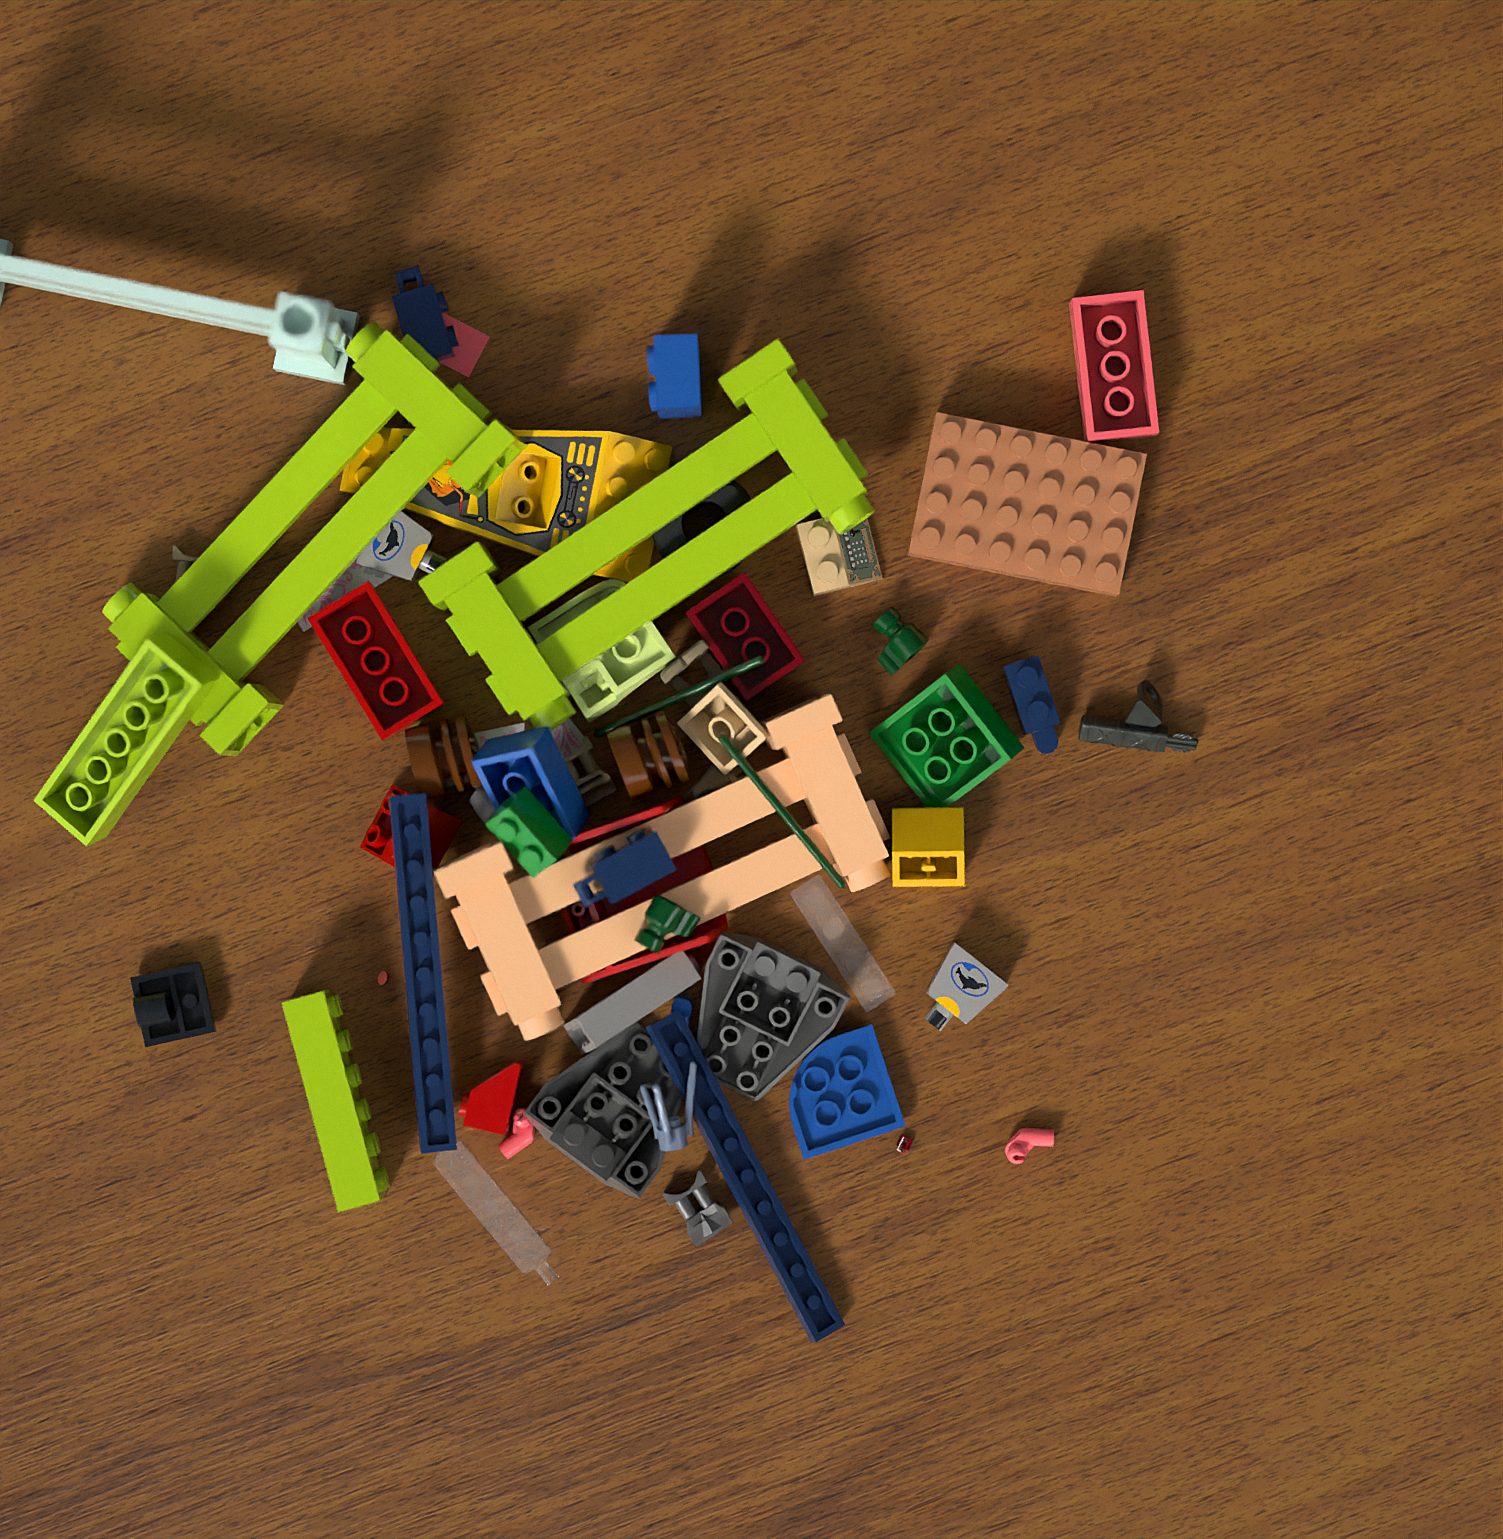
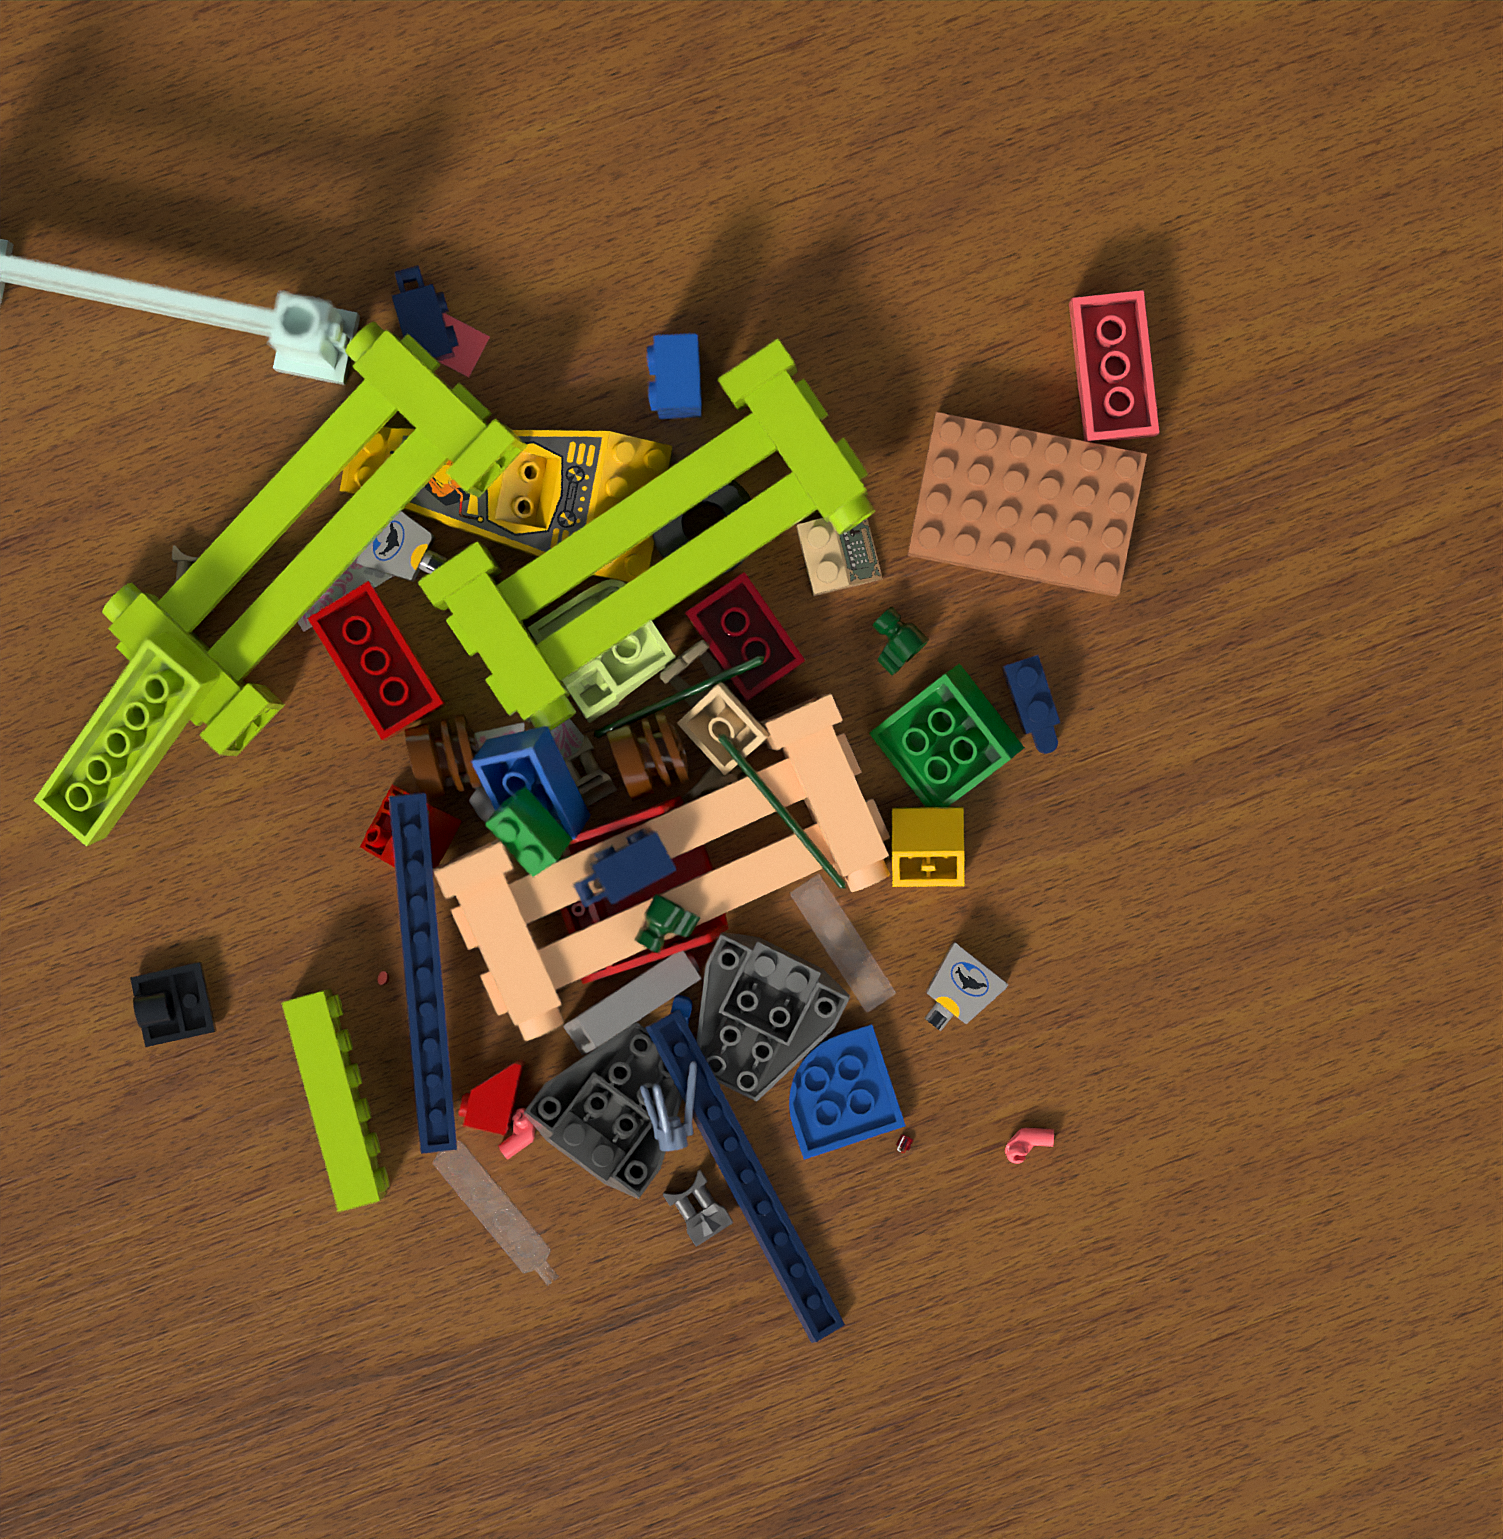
(1138, 729): pearl dark grey piece -> none

